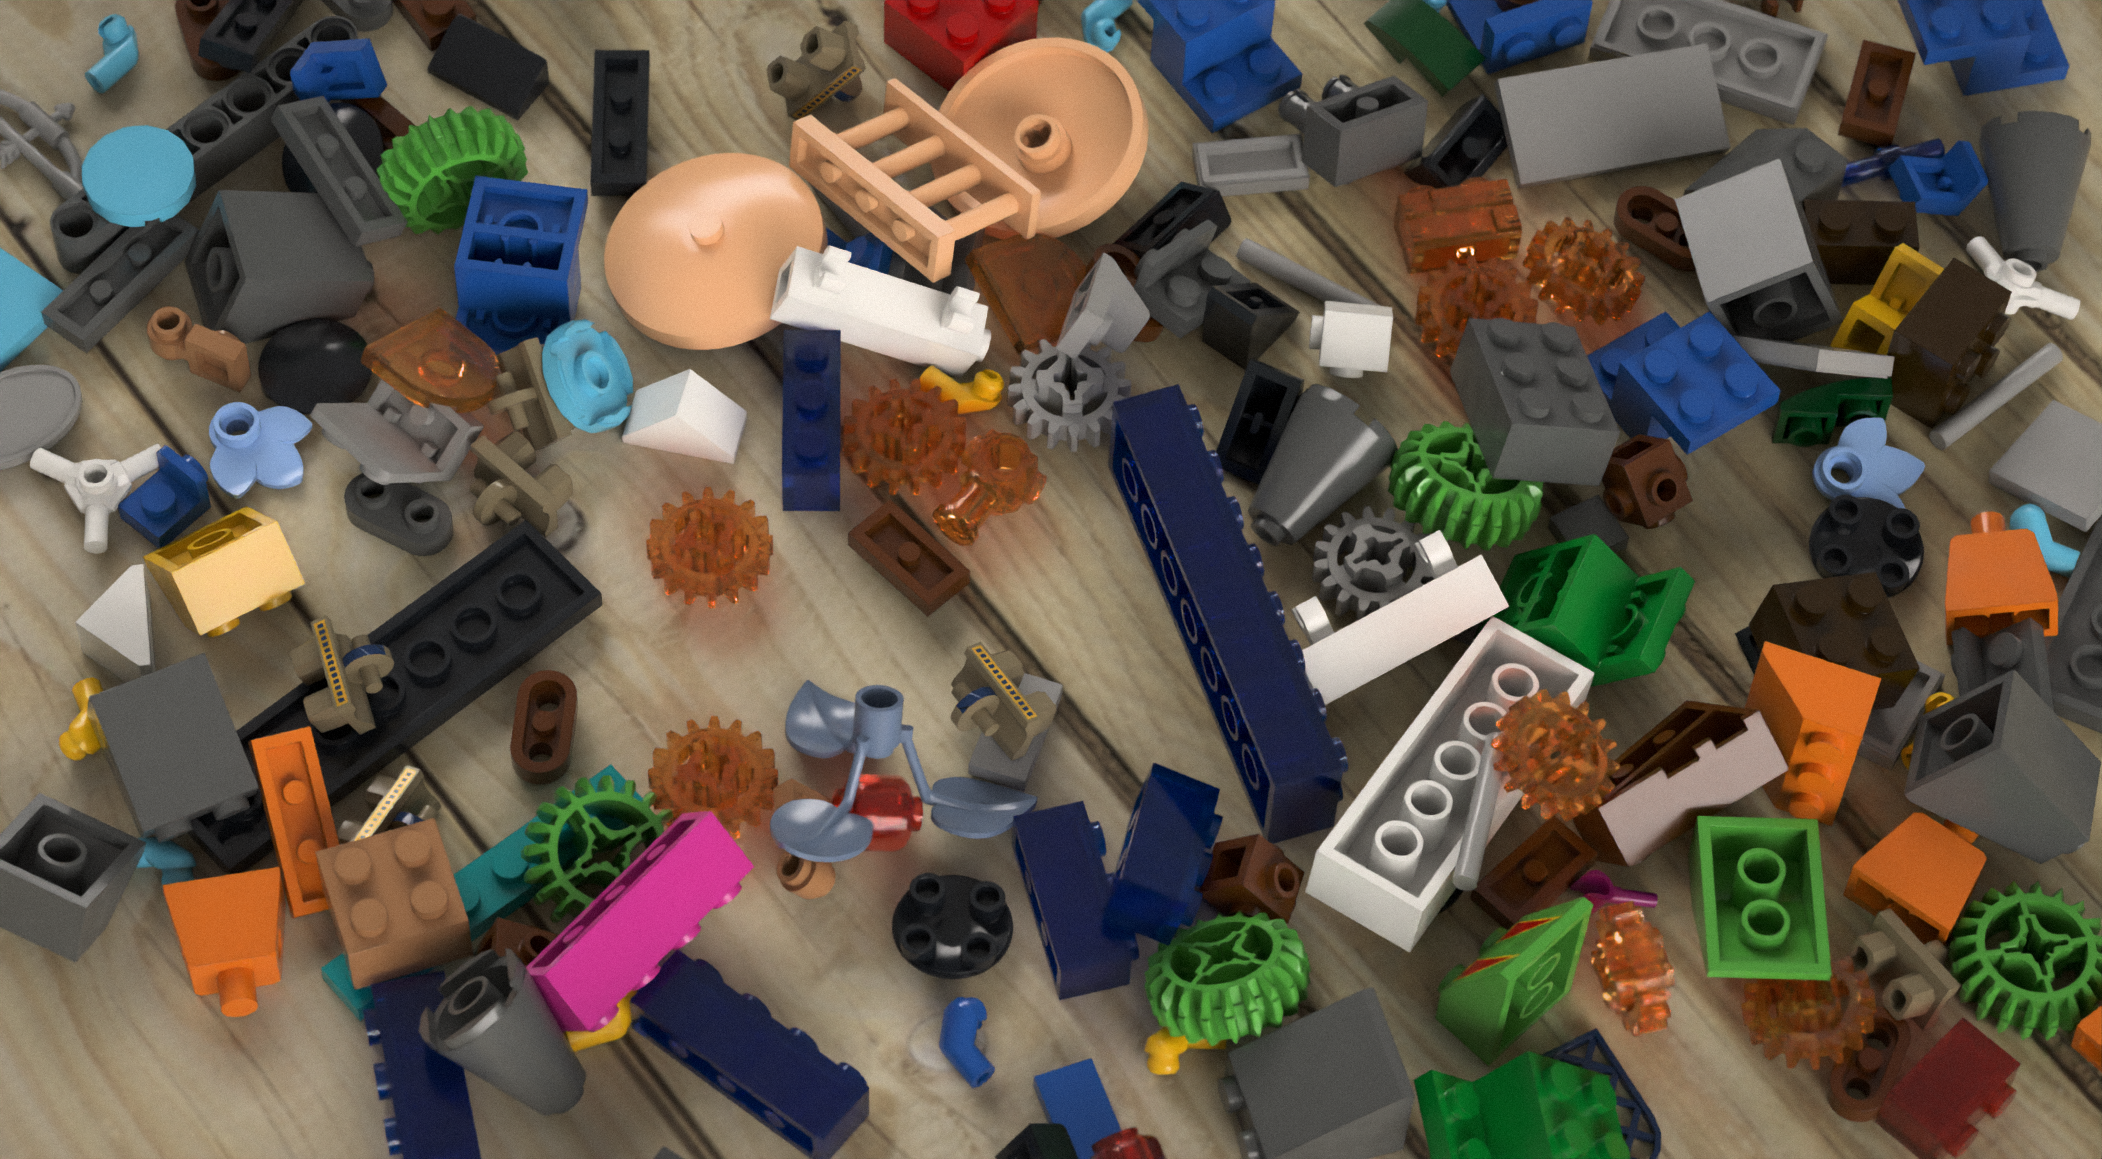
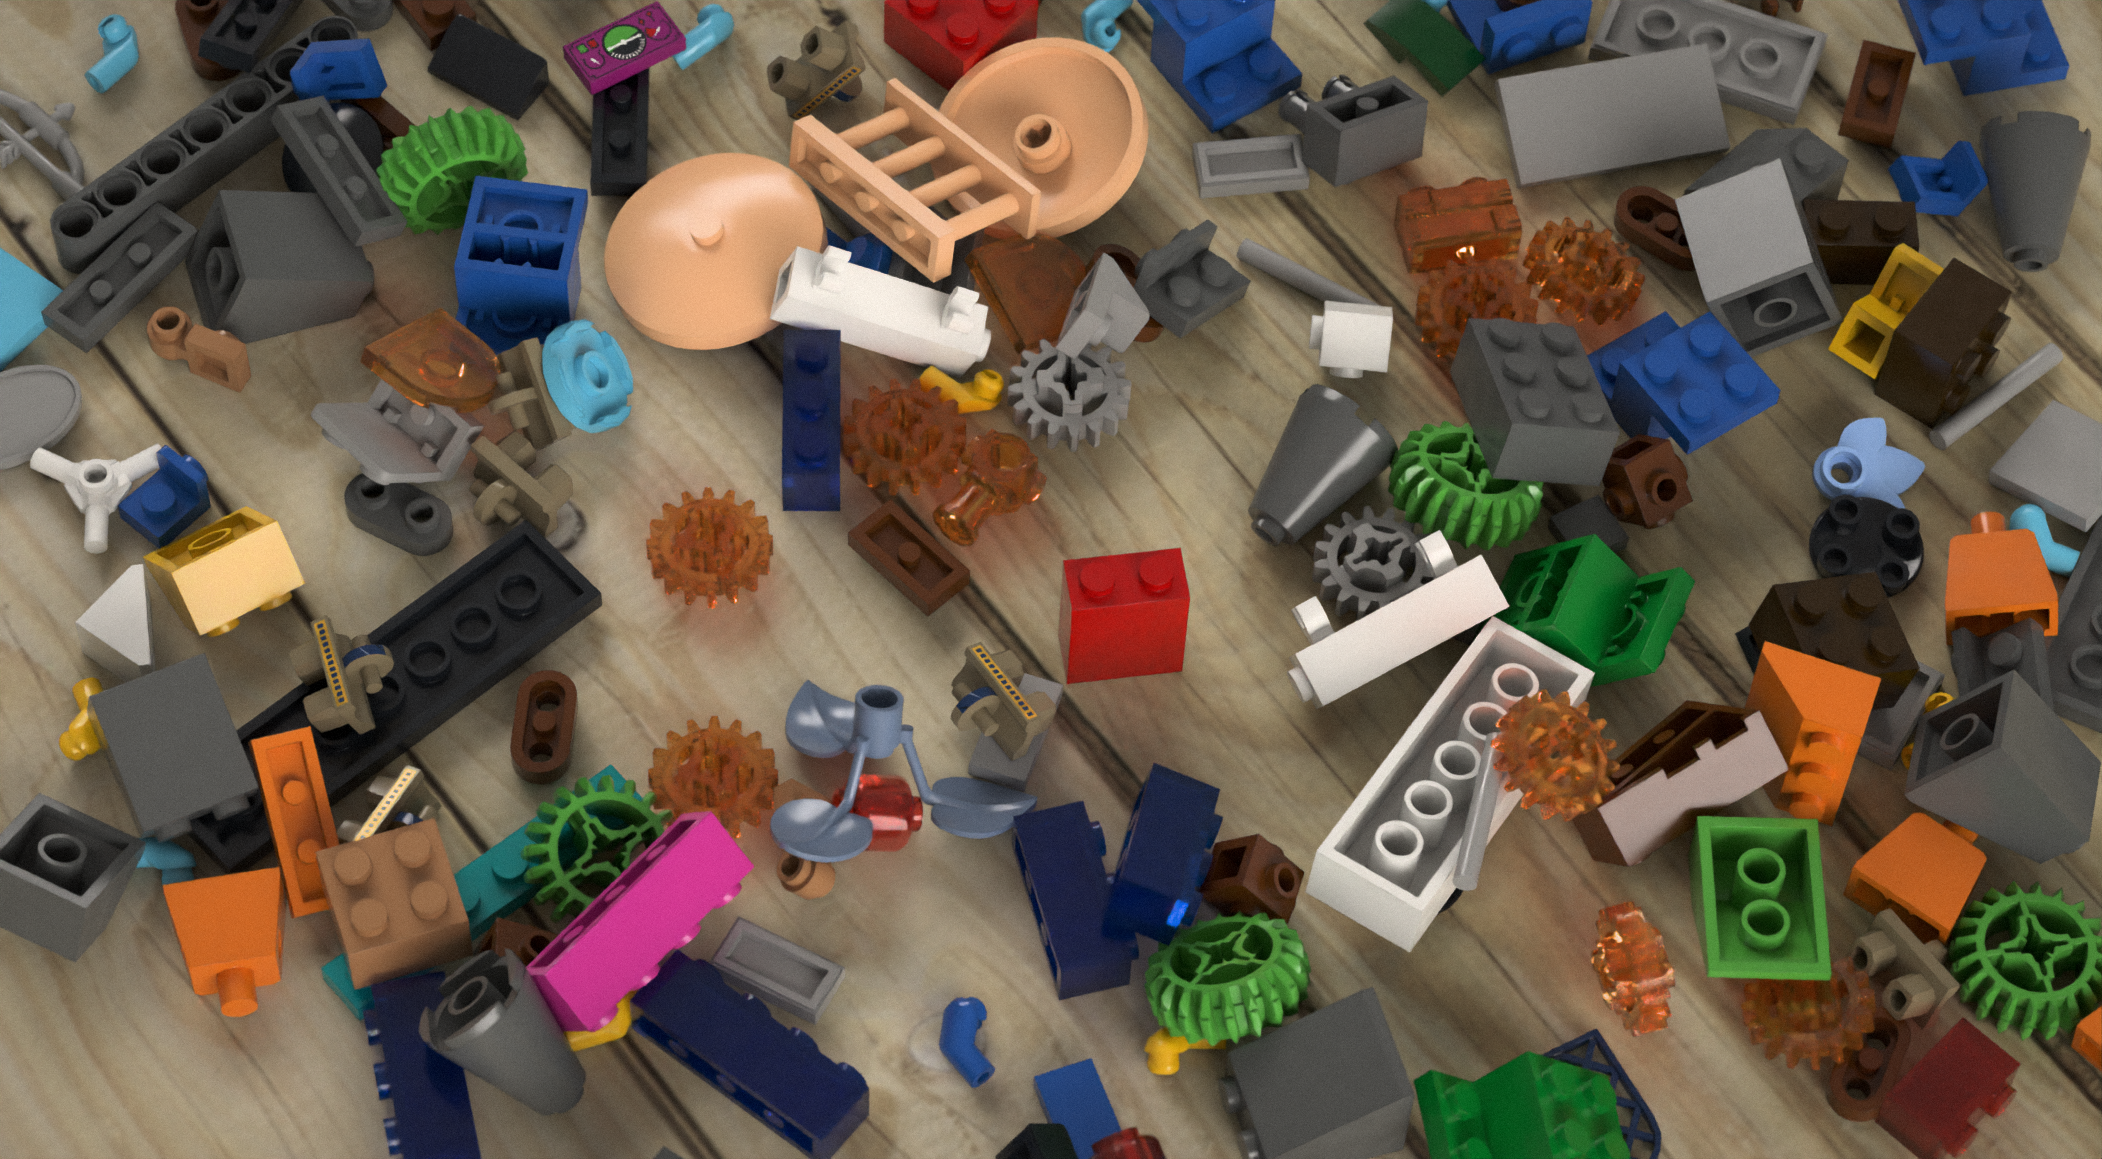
(138, 175): medium azure tile -> none
(261, 453): light blue plate -> none
(313, 365): black dish -> none
(624, 47): none -> magenta tile
(686, 418): white slope -> none
(713, 28): none -> medium azure arm
(777, 970): none -> light grey tile
(952, 925): black dish -> none
(1123, 615): none -> red brick
(1181, 208): black slope -> none
(1226, 615): clear blue brick -> none
(1244, 321): black slope -> none
(1257, 420): black slope -> none
(1461, 147): black slope -> none
(1514, 979): bright green slope -> none
(1534, 873): reddish brown plate -> none
(1600, 890): magenta hand -> none
(1812, 414): dark green slope -> none
(1817, 357): light grey tile -> none
(1884, 157): clear blue bar -> none
(2019, 279): white piece -> none

